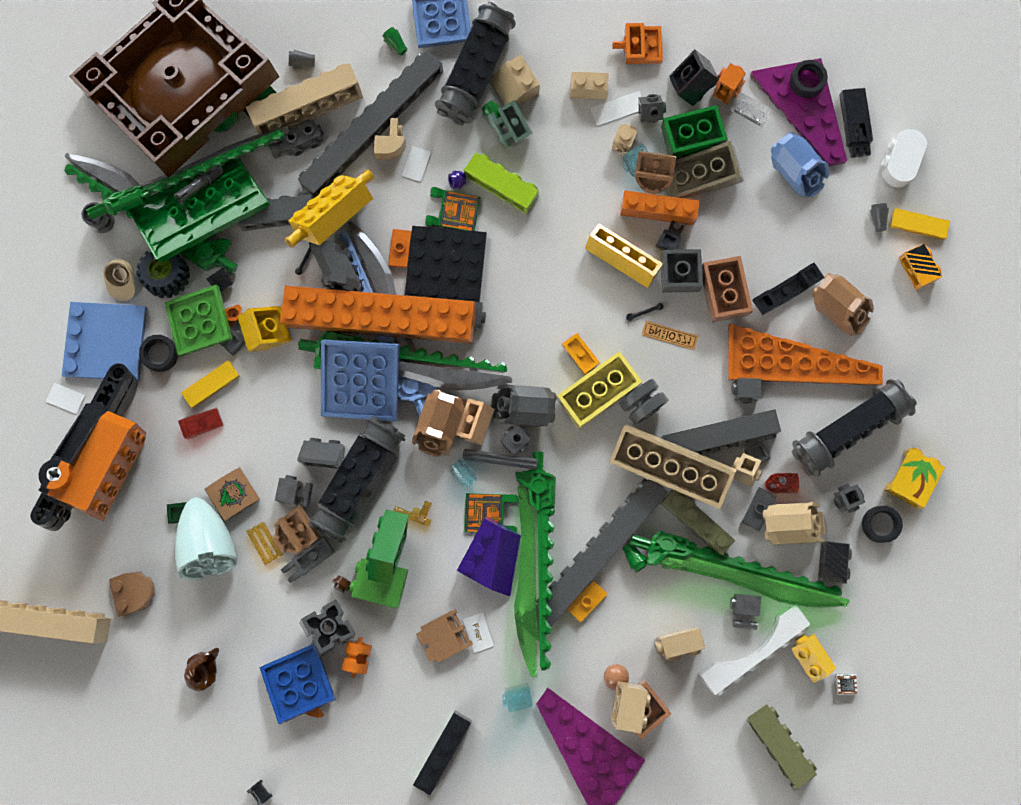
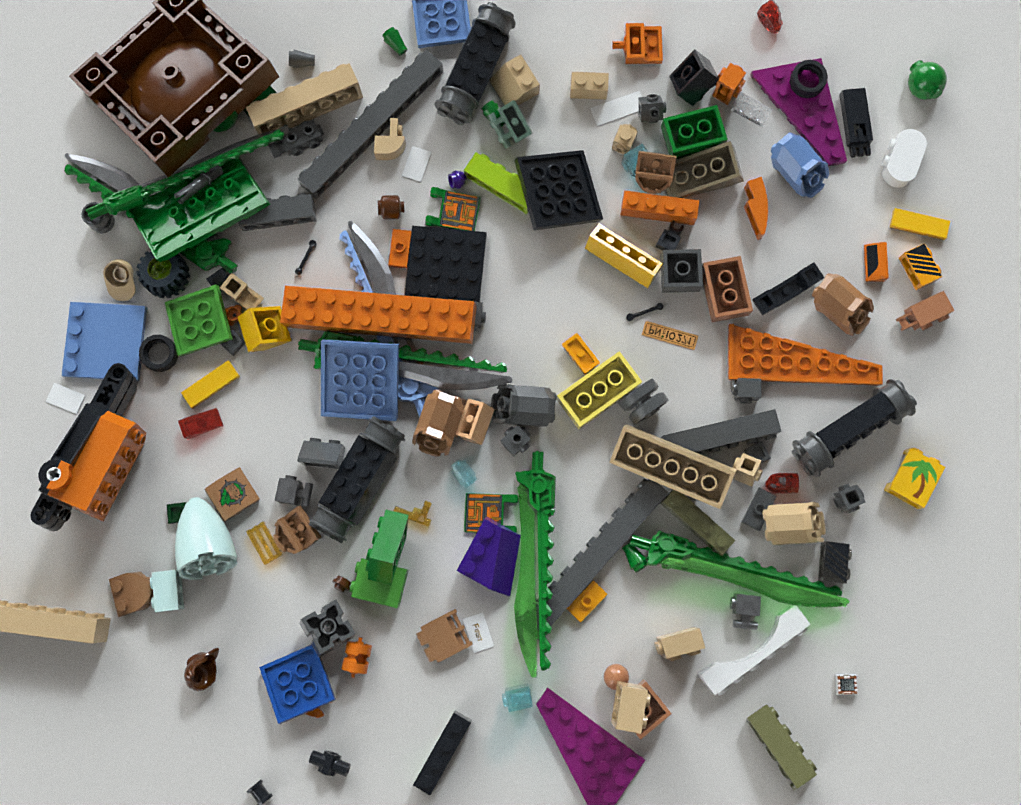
(166, 591): none -> light aqua brick
(240, 292): none -> tan brick
(309, 558): dark grey hinge -> none
(329, 763): none -> black axle
(330, 209): yellow brick -> none
(336, 267): dark grey brick -> none
(390, 207): none -> reddish brown head
(501, 459): dark grey axle -> none
(558, 189): none -> black plate
(757, 206): none -> orange slope
(770, 16): none -> clear red rock
(813, 657): yellow brick -> none
(876, 262): none -> orange slope
(879, 215): dark grey cone -> none
(897, 524): black tyre -> none
(926, 311): none -> nougat brick
(927, 80): none -> green brick

